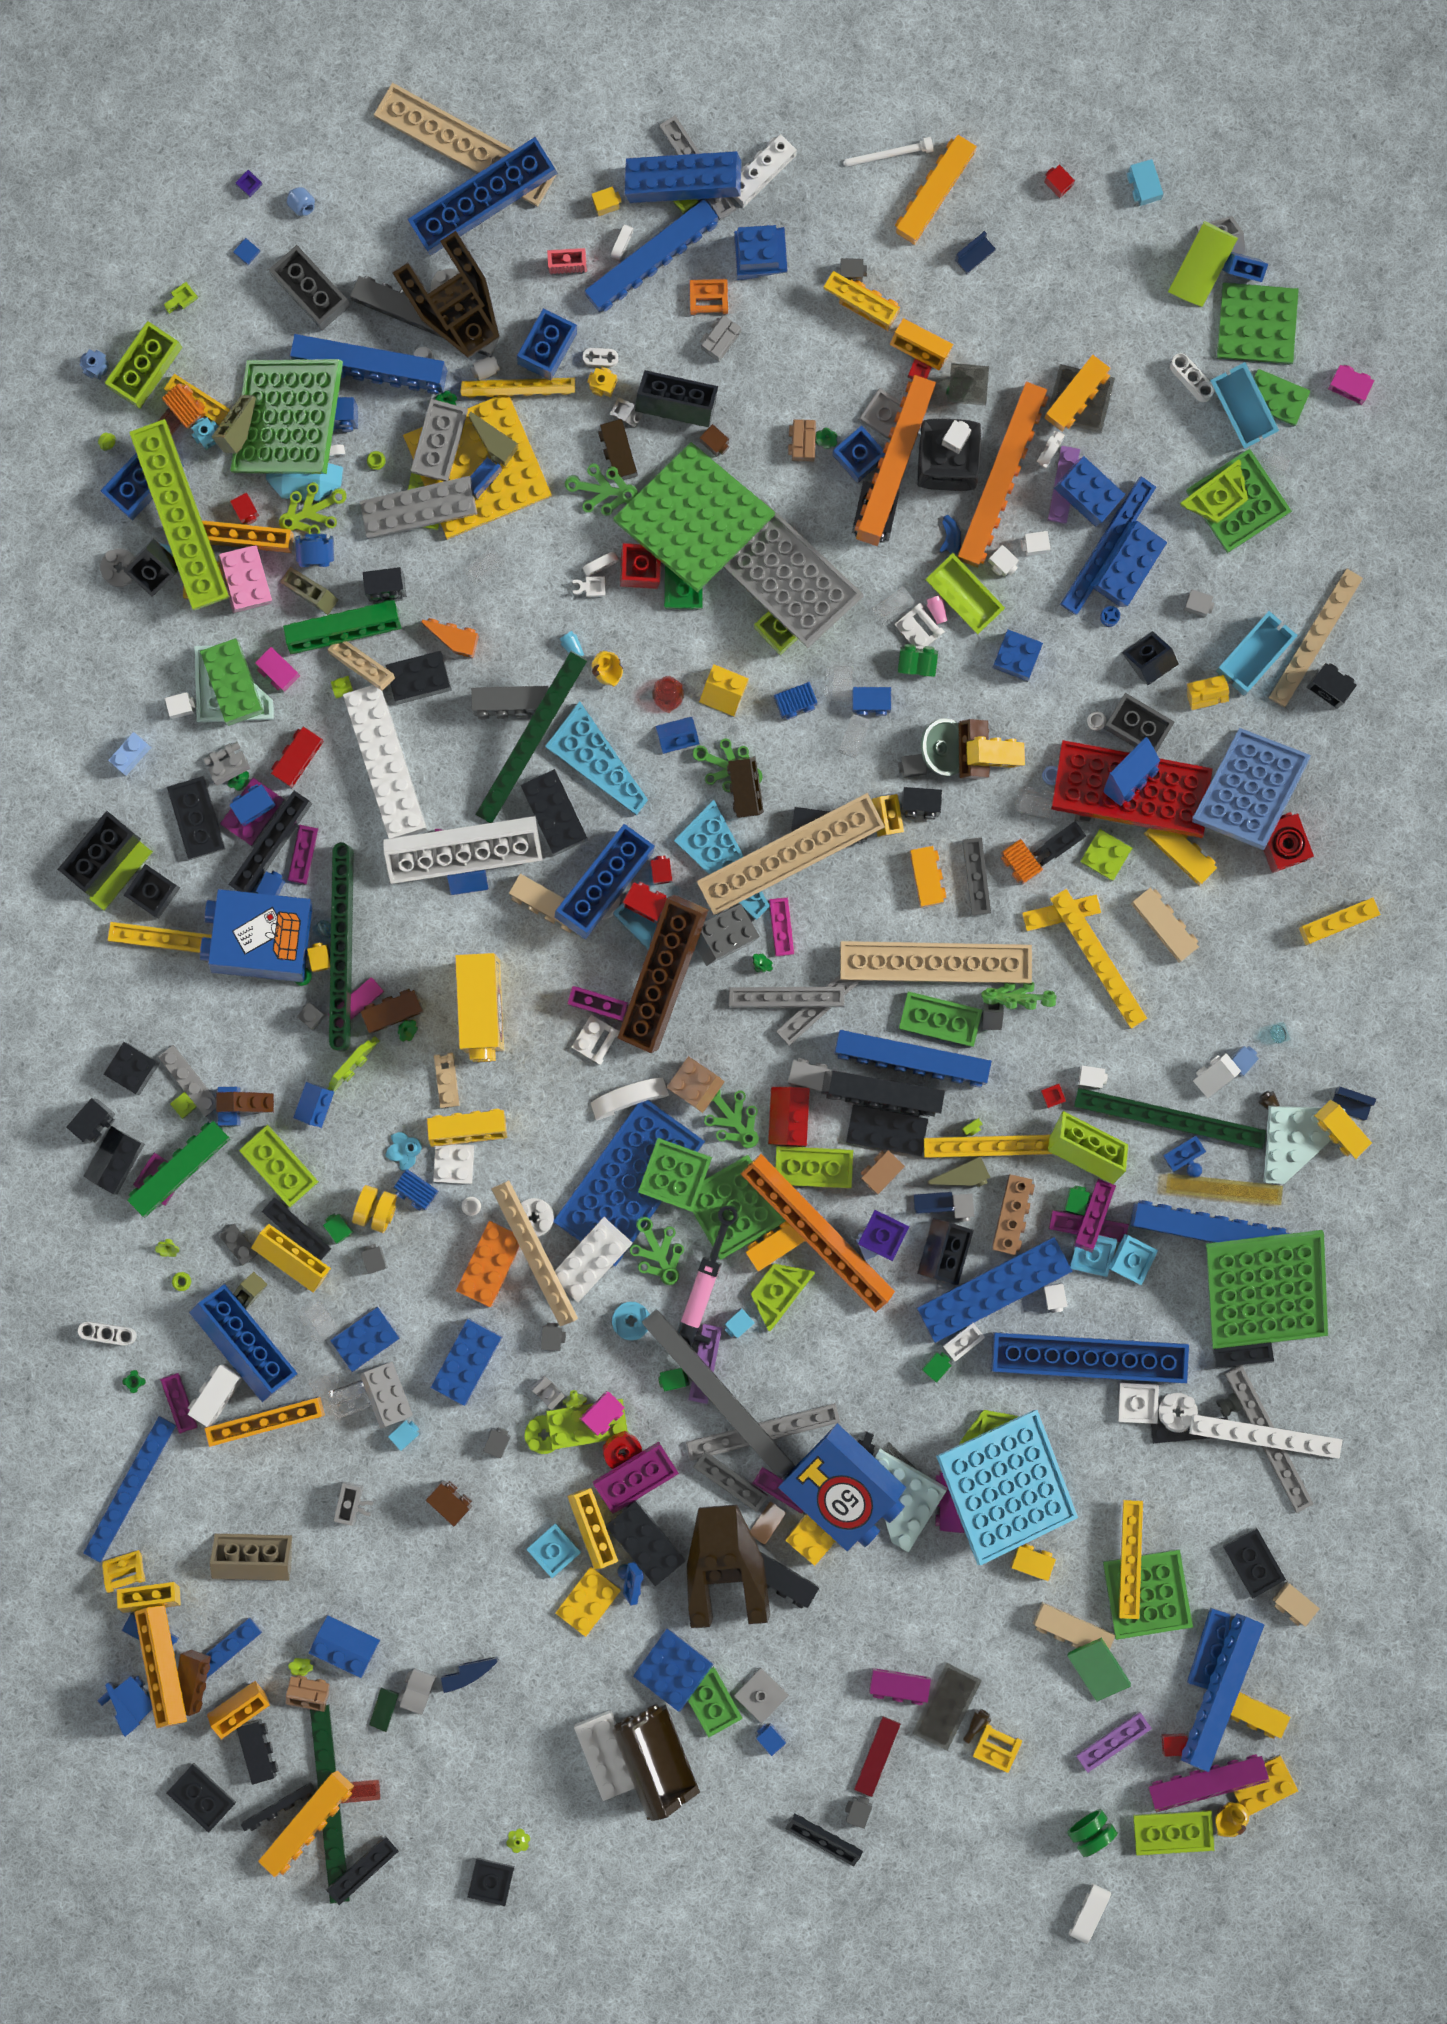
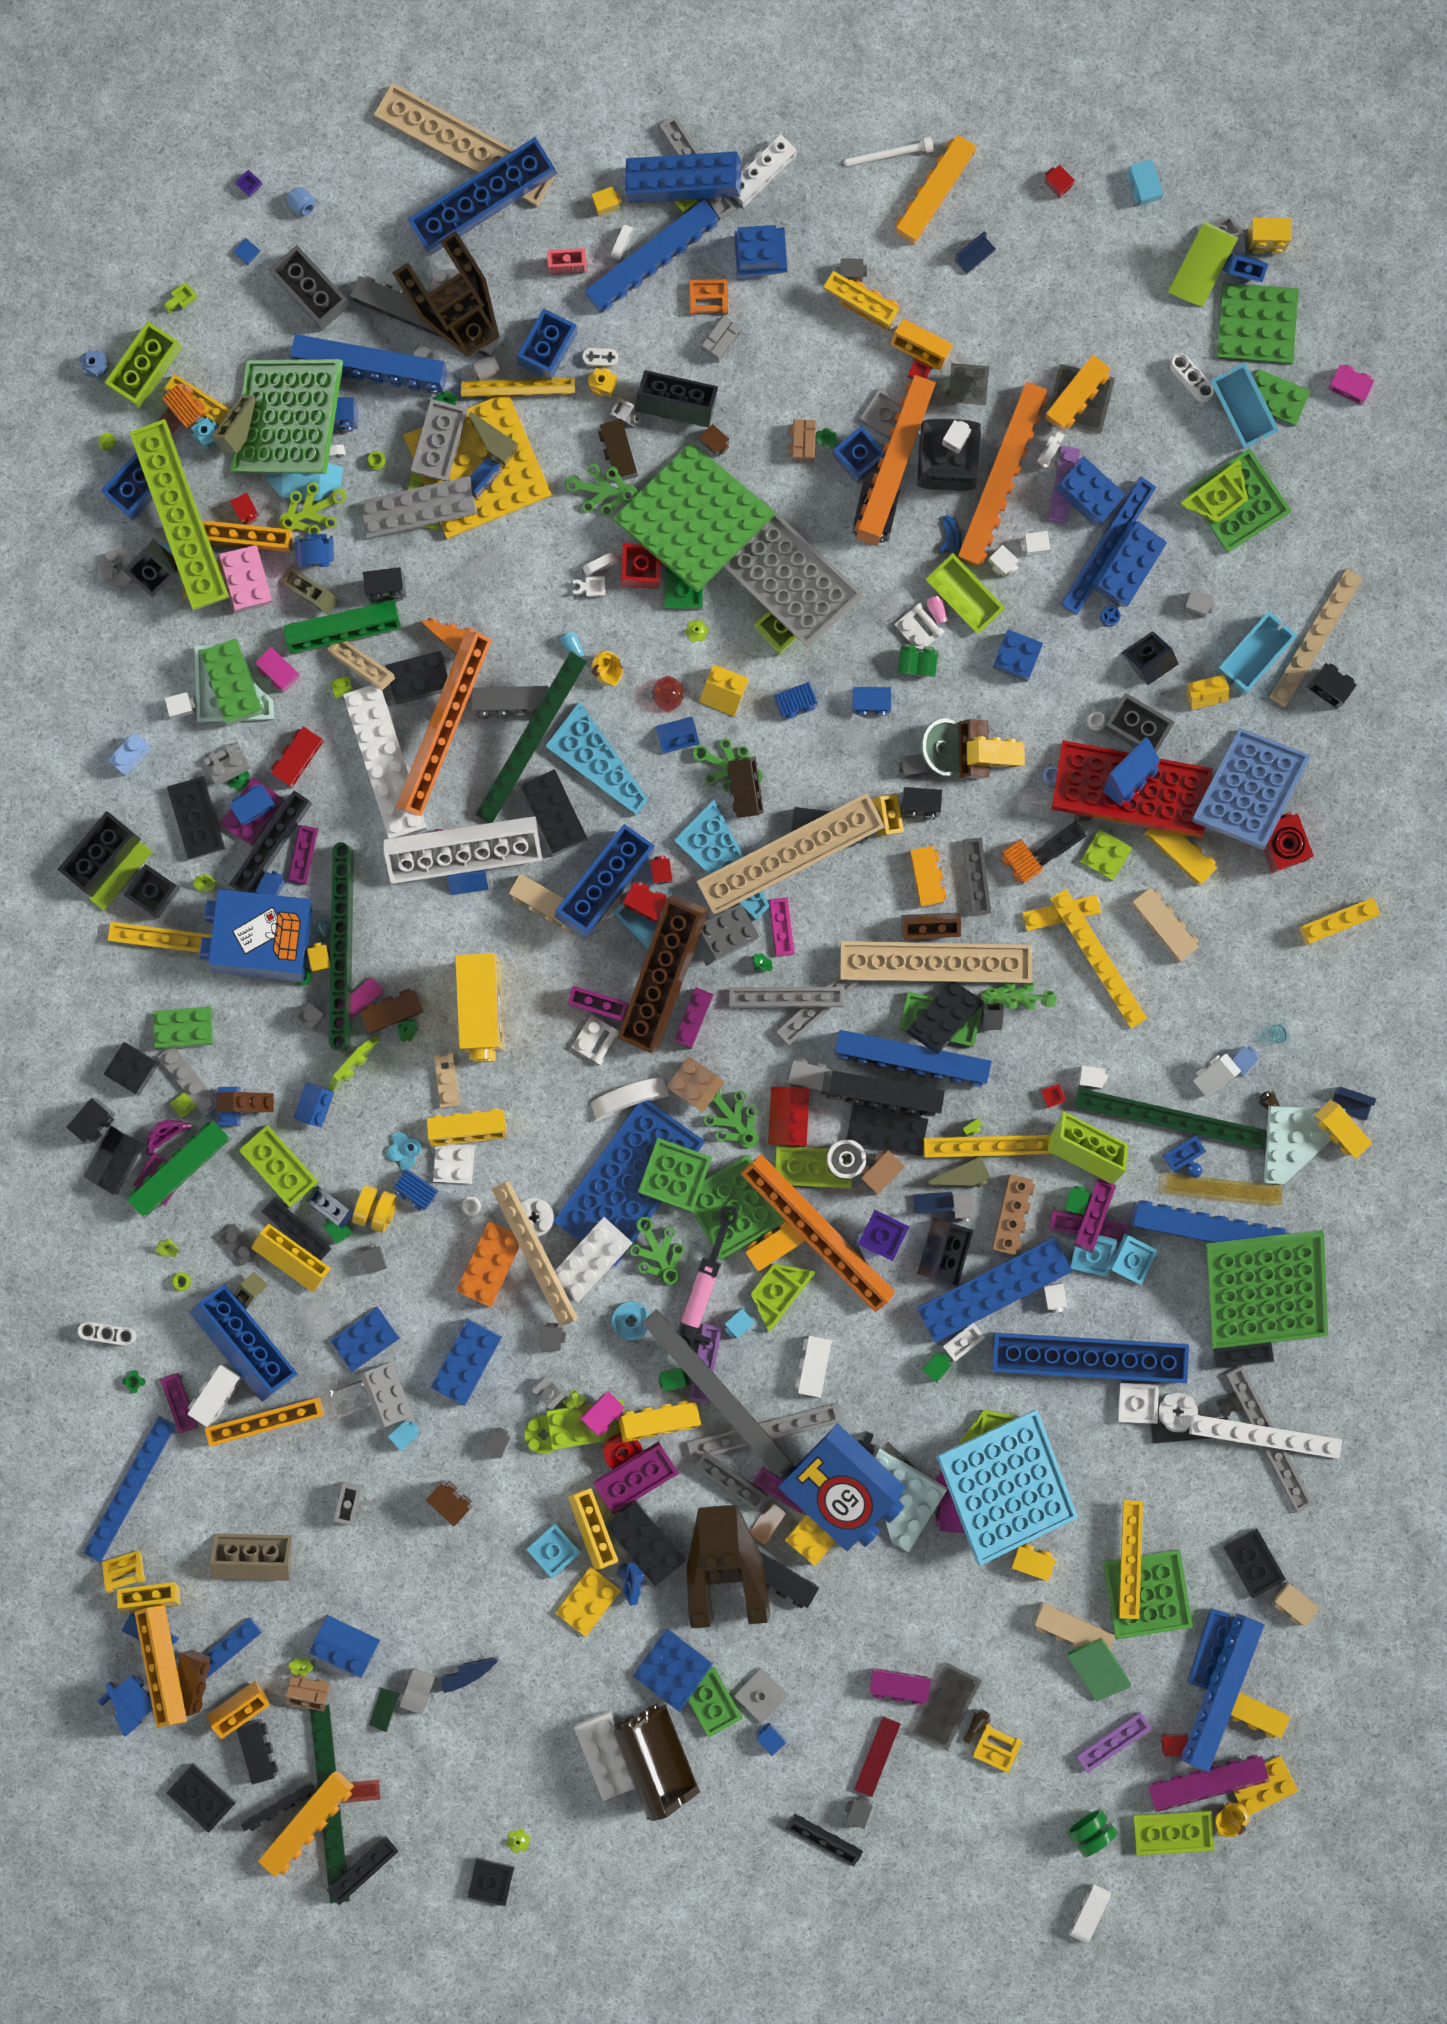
(163, 1132): none -> magenta piece
(183, 1028): none -> bright green plate
(204, 883): none -> lime plant
(329, 1206): none -> plate
(443, 723): none -> orange brick
(659, 1421): none -> yellow brick
(693, 1017): none -> magenta brick
(696, 635): none -> lime plant
(813, 1366): none -> white brick
(857, 1158): none -> white brick
(931, 925): none -> reddish brown brick
(944, 1017): none -> black plate
(1269, 235): none -> yellow brick

